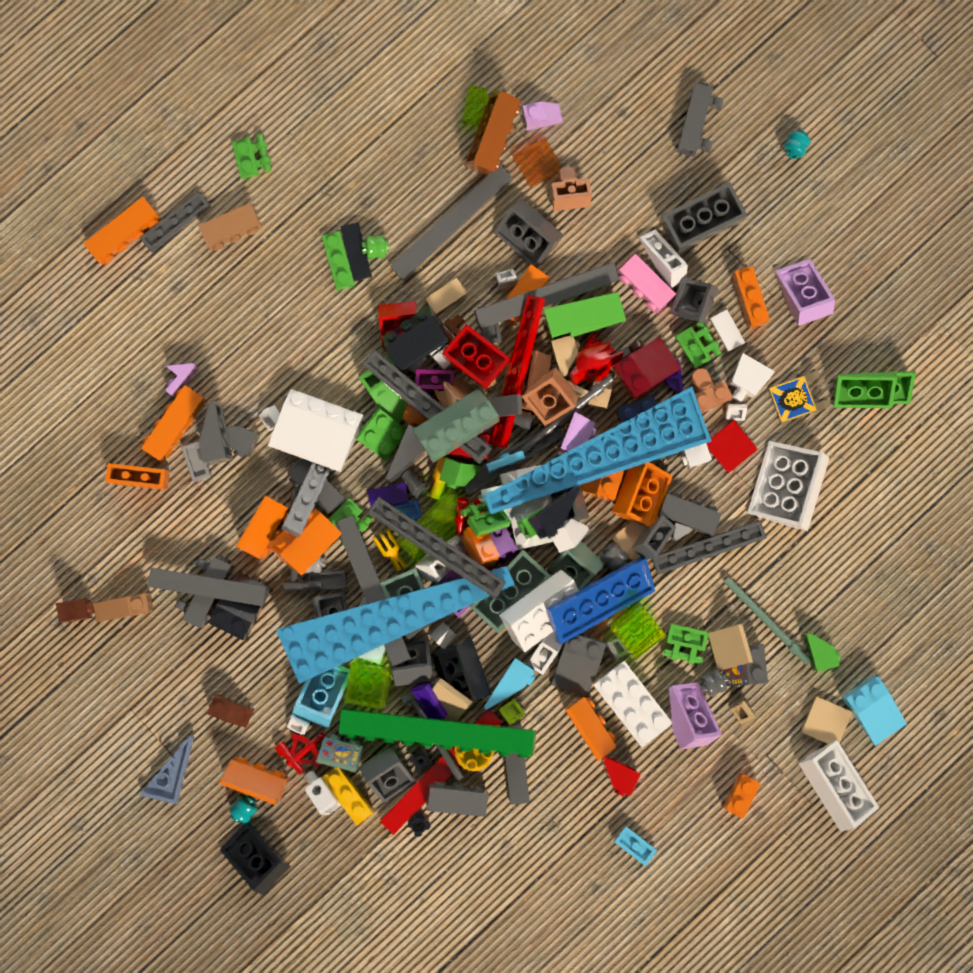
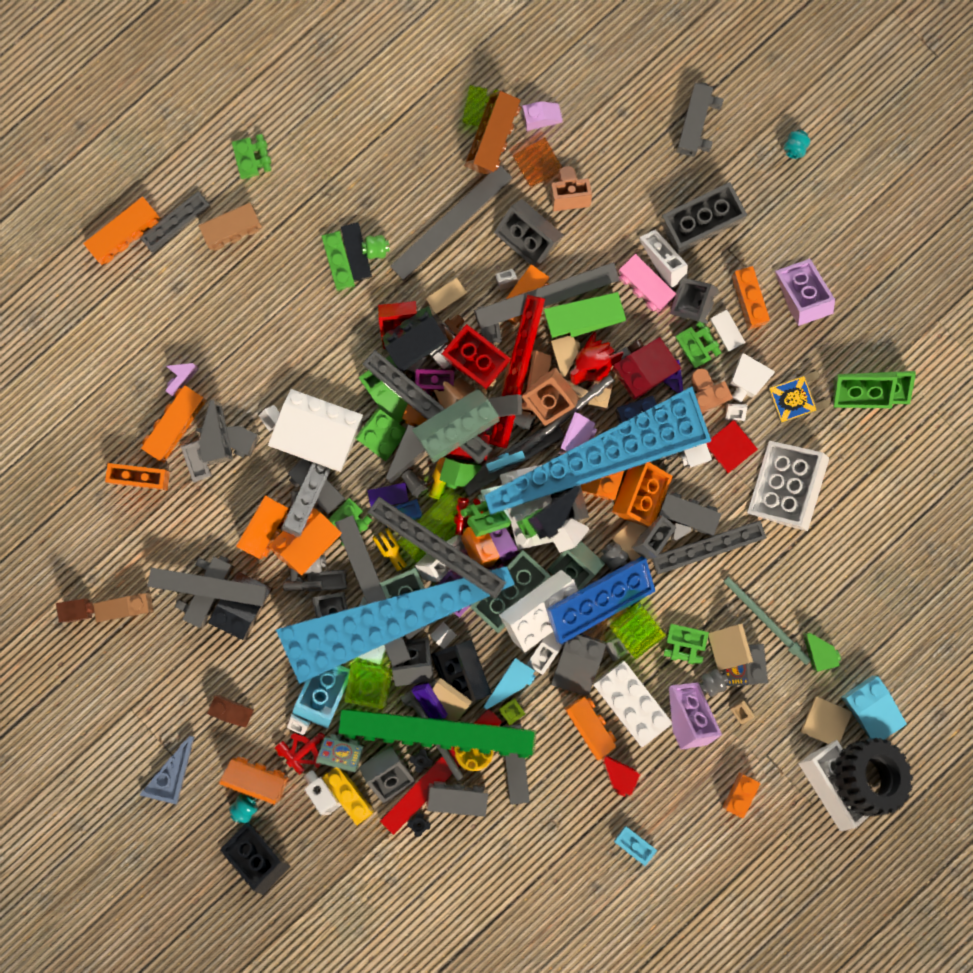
(893, 773): none -> black tyre

